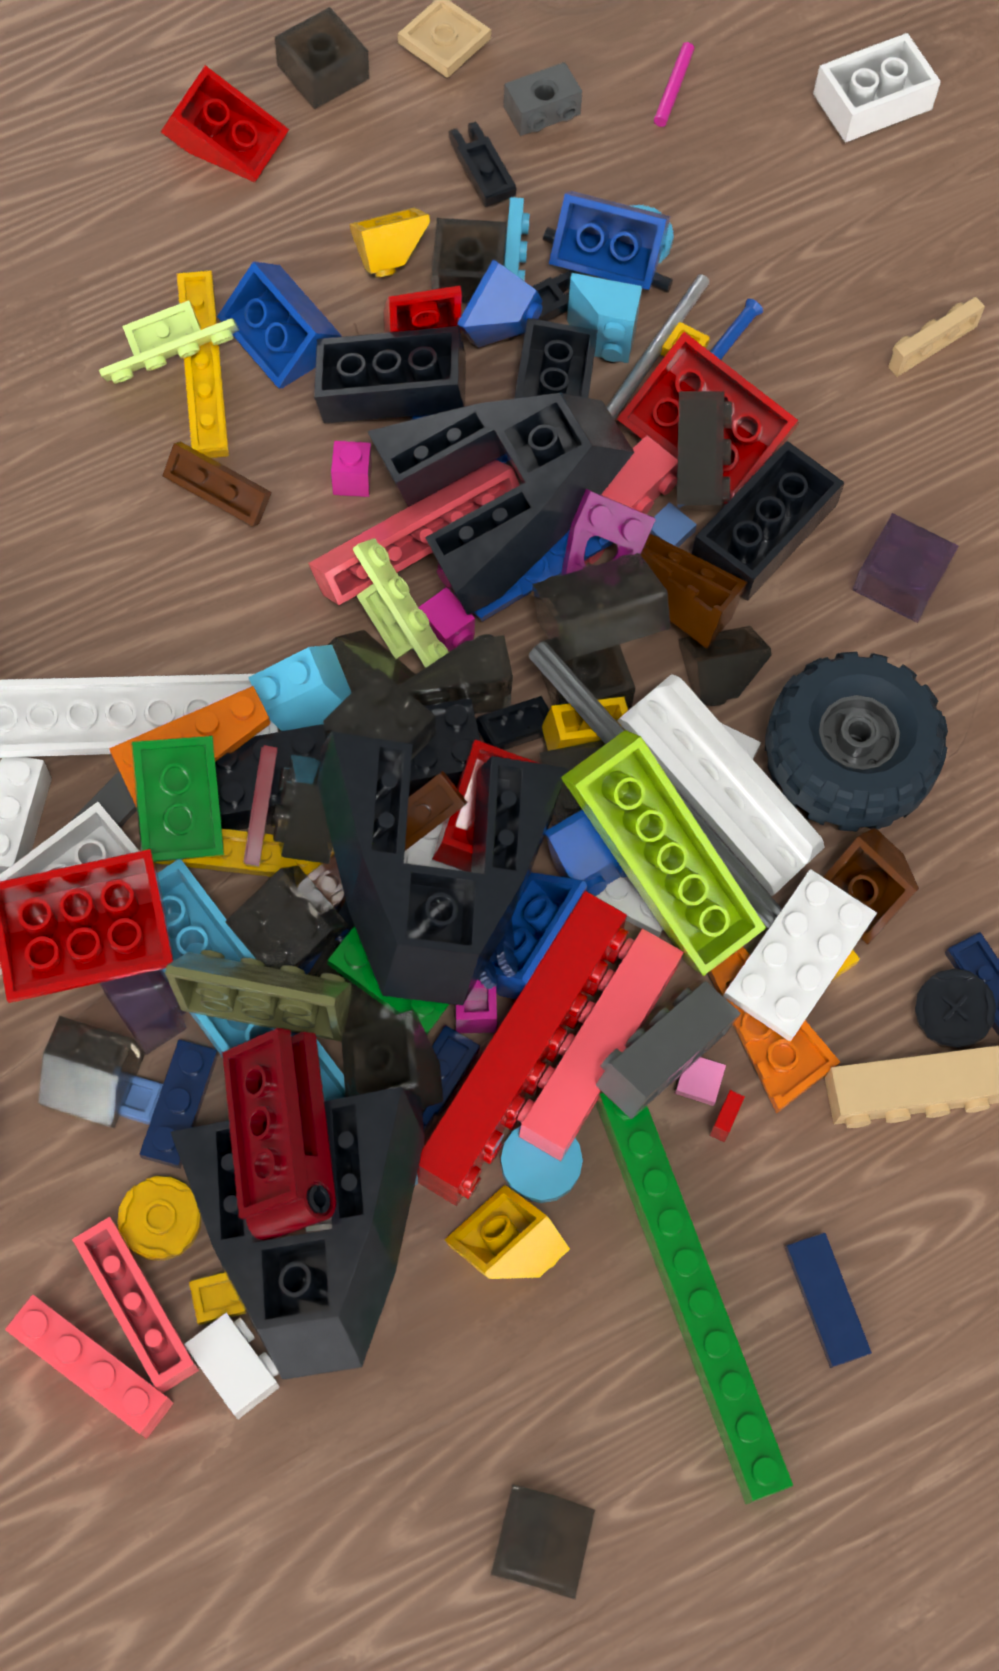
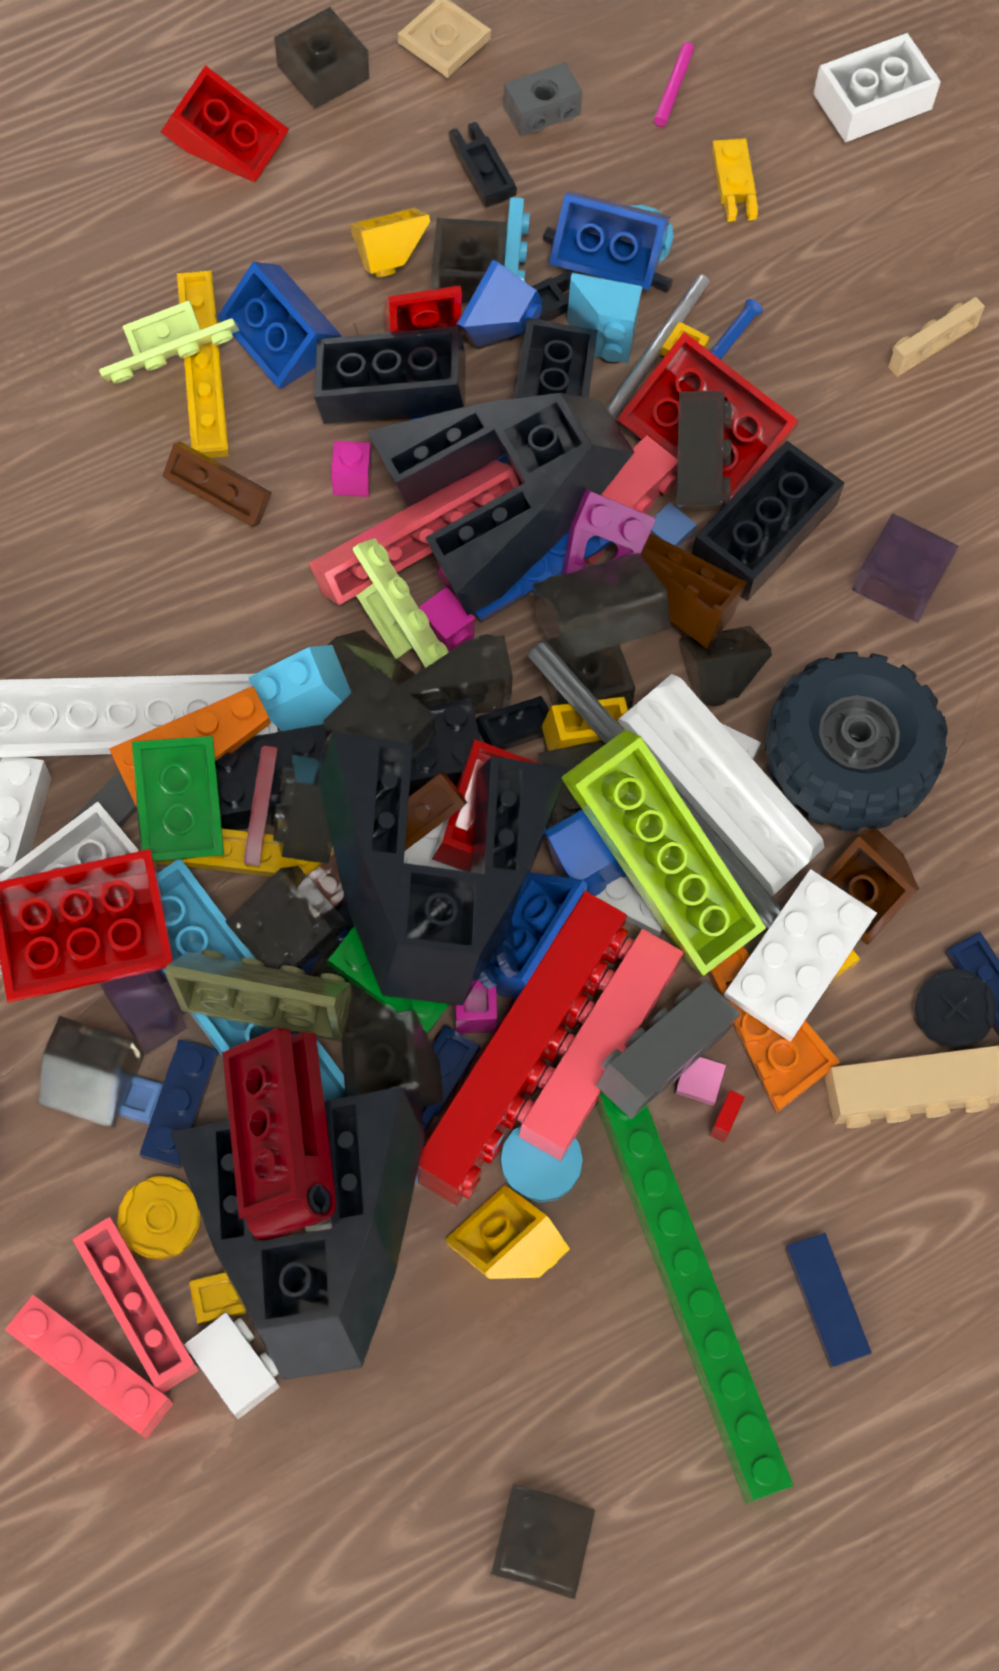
(734, 177): none -> yellow hinge

